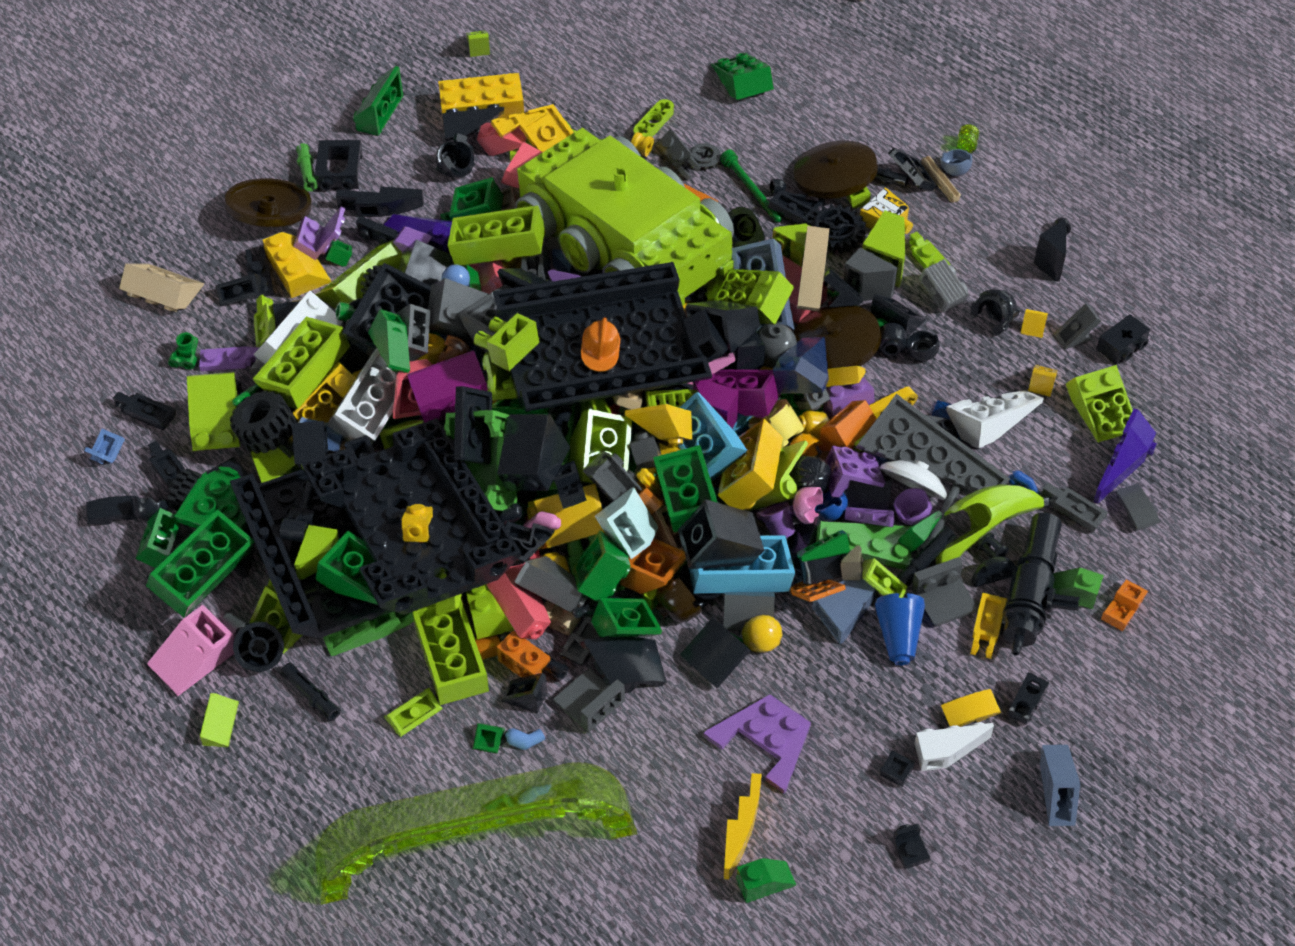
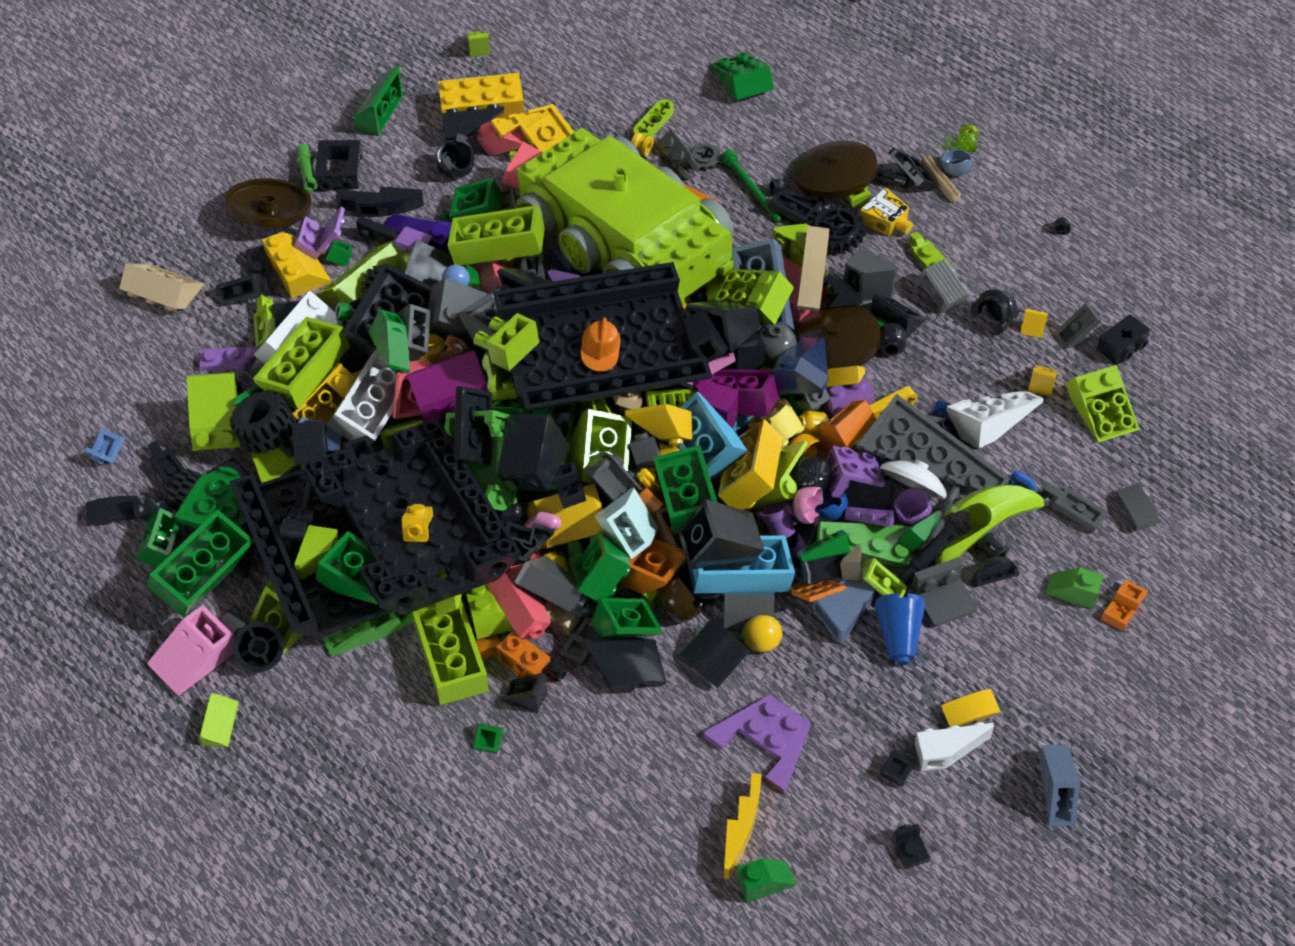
(145, 409): black hinge -> none
(185, 351): green plate -> none
(317, 698): black pin -> none
(413, 712): lime slope -> none
(464, 811): clear neon green windscreen -> none
(522, 740): medium blue arm -> none
(590, 699): dark grey bracket -> none
(747, 224): black piece -> none
(888, 241): lime slope -> none
(922, 345): black hair -> none
(988, 622): yellow hinge -> none
(1028, 698): black leg -> none
(1032, 585): piece -> none
(1052, 251): black slope -> none
(1128, 454): dark purple wedge -> none

